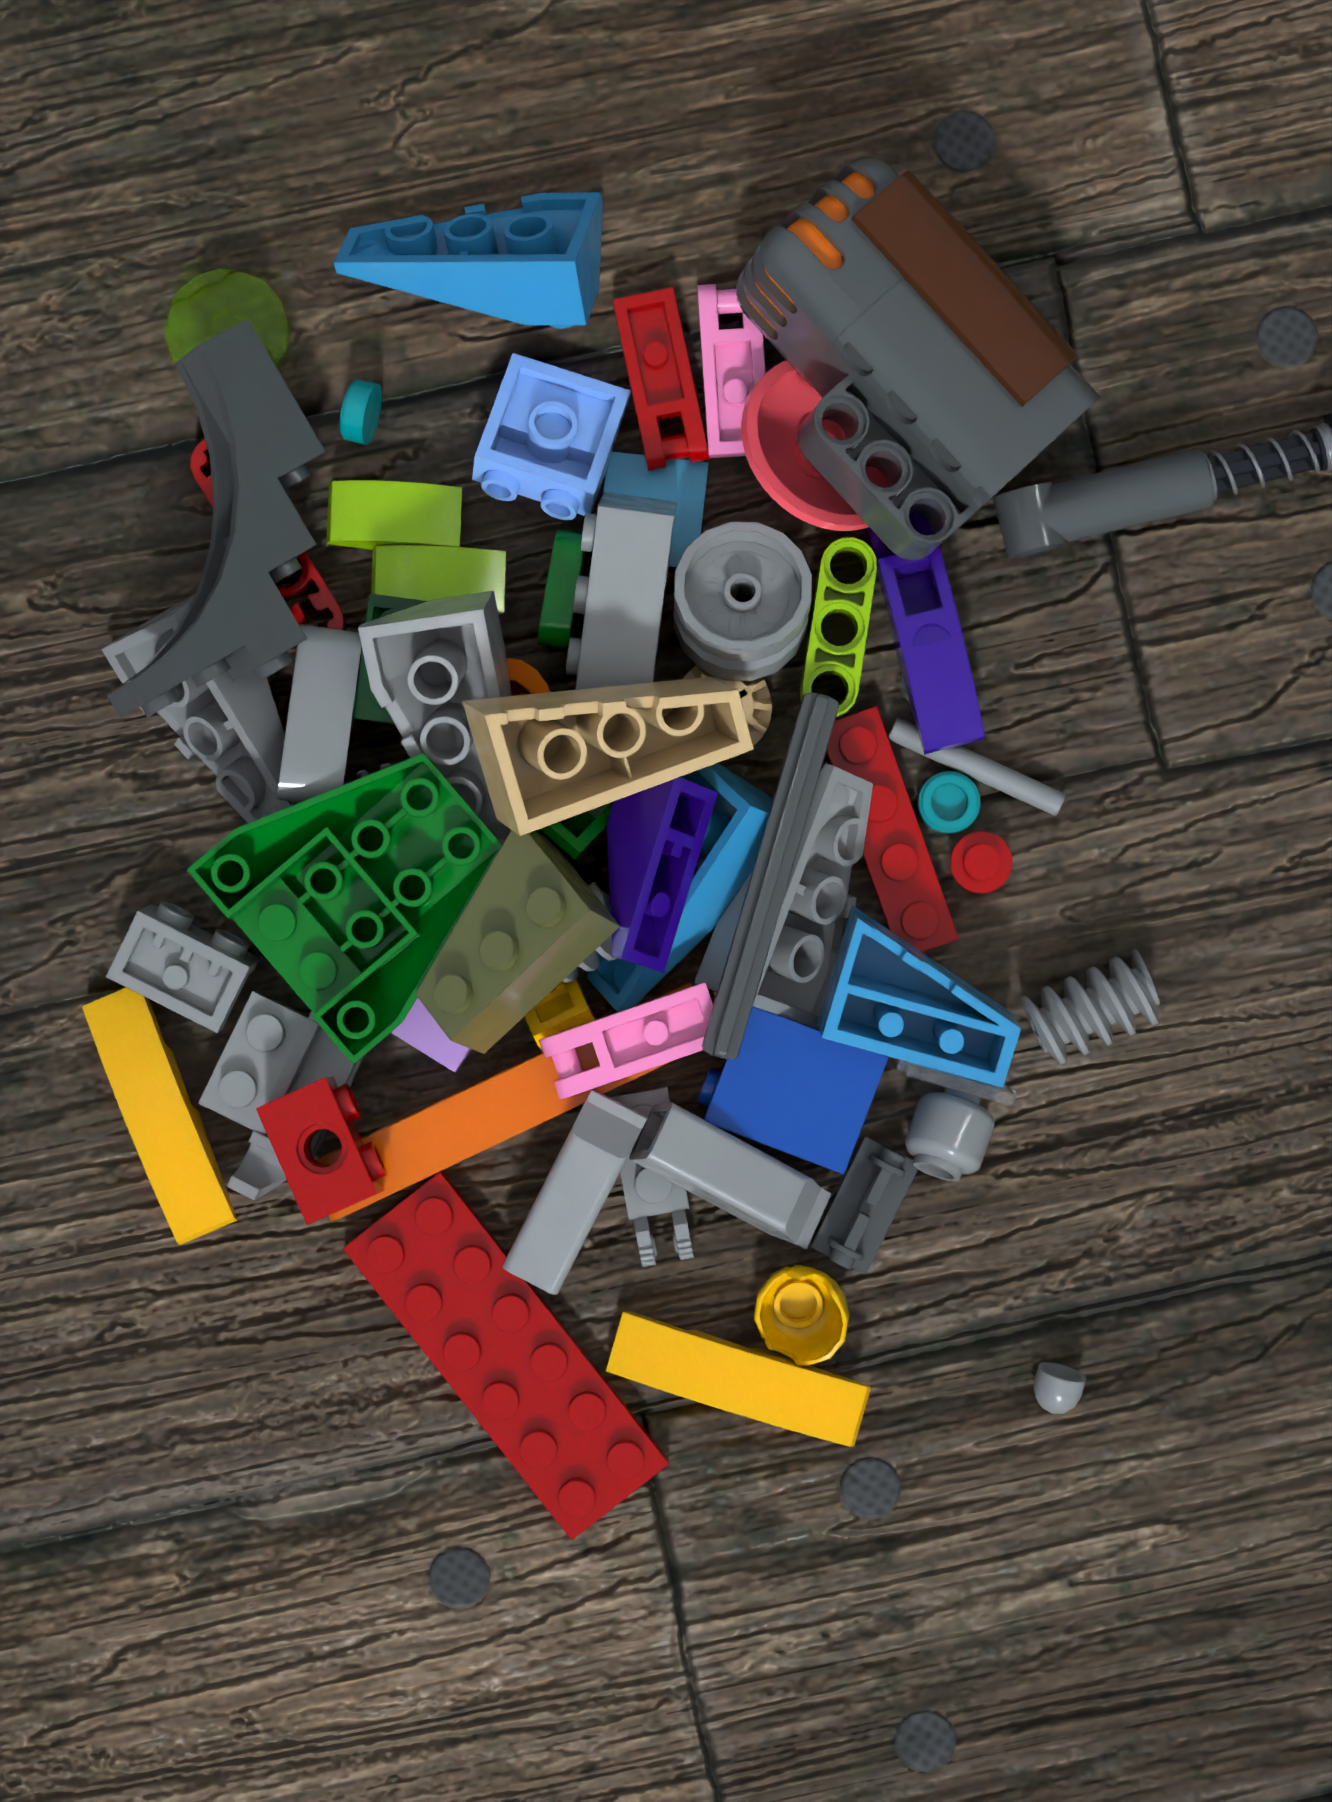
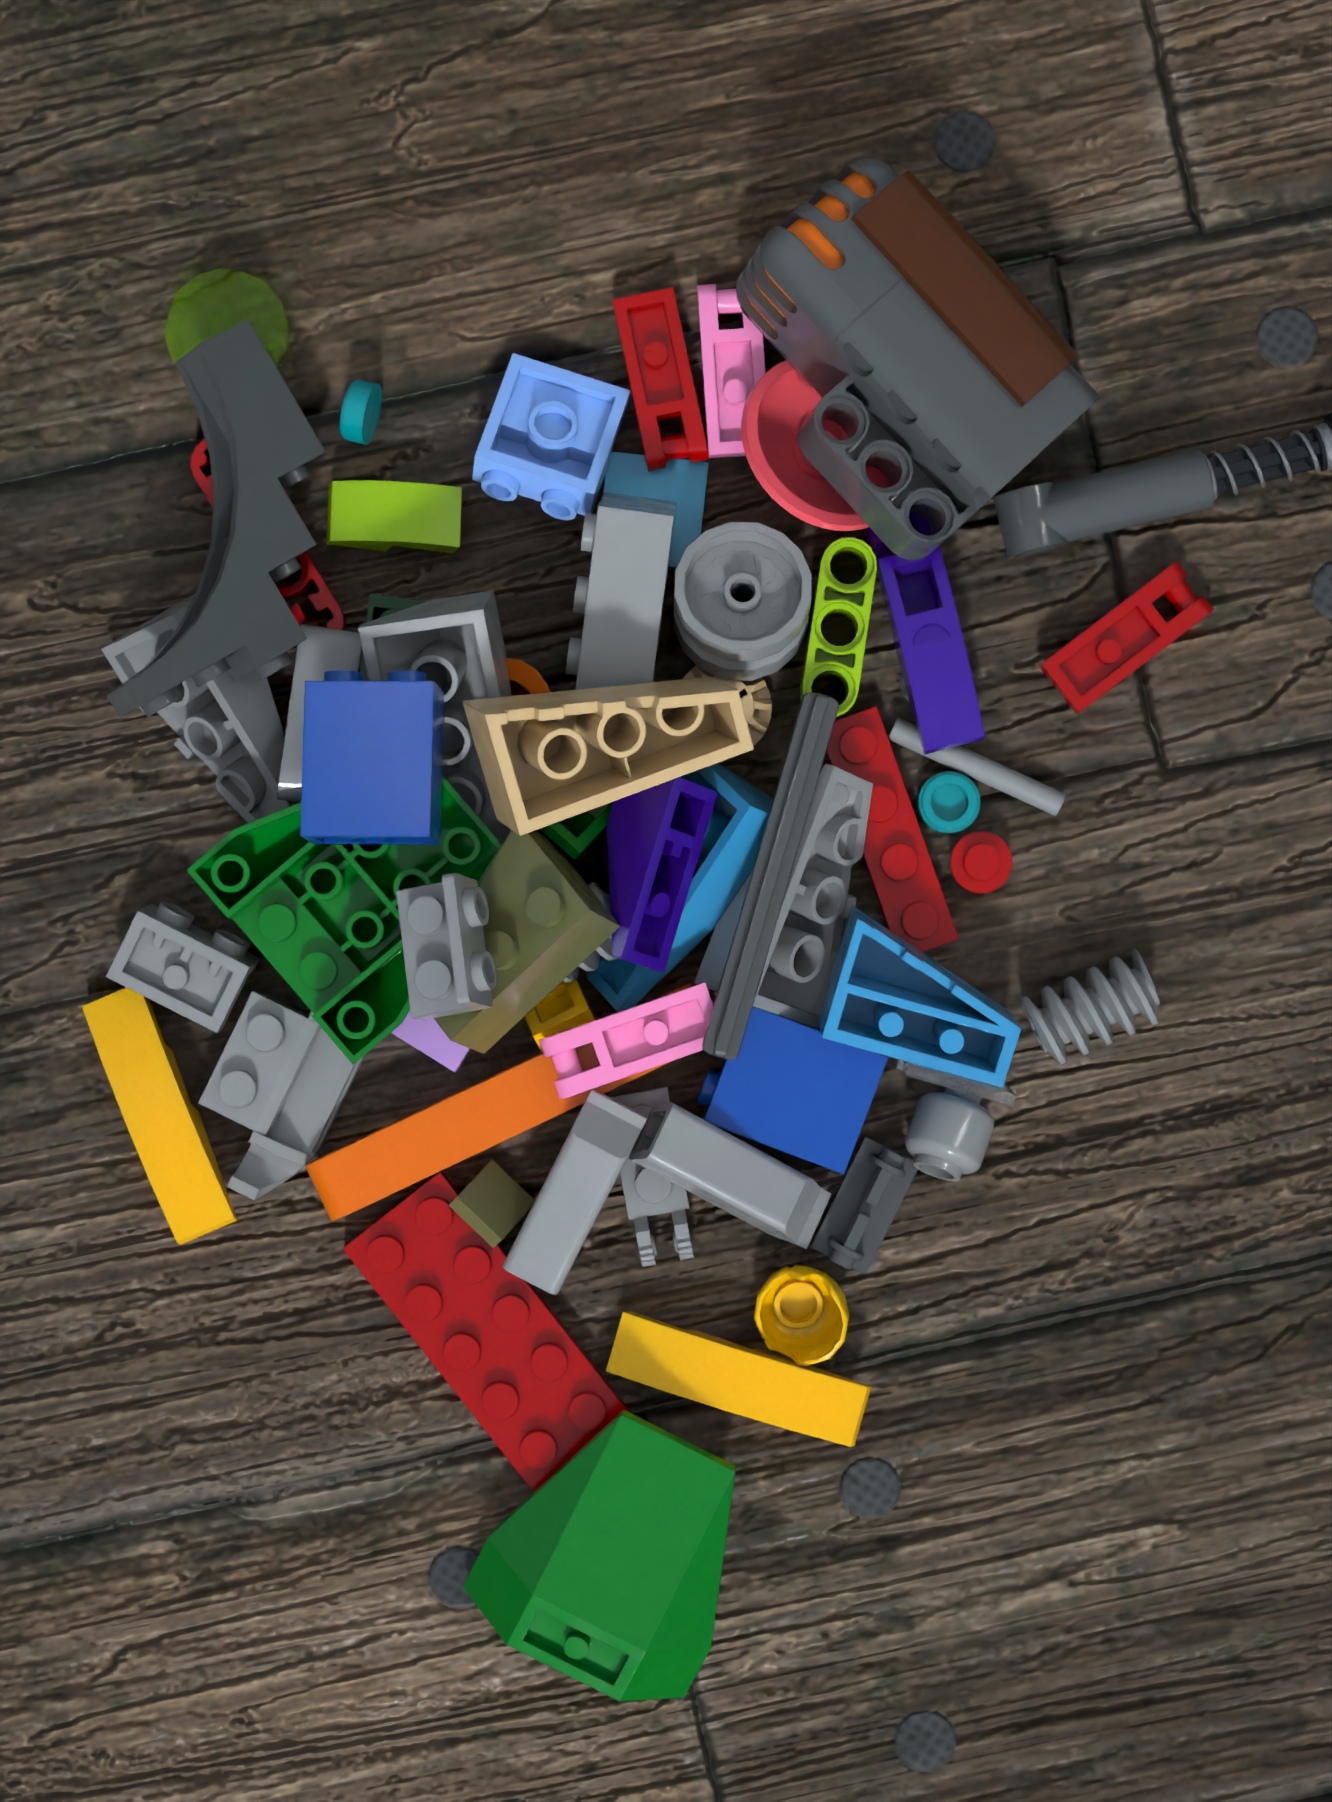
(291, 1127): red brick -> none
(372, 759): none -> blue brick
(437, 572): lime slope -> none
(446, 947): none -> light grey bracket
(492, 1203): none -> olive tile
(508, 264): dark azure wedge -> none
(558, 603): green beam -> none
(614, 1563): none -> green wedge
(1058, 1387): light grey hinge -> none
(1124, 639): none -> red plate

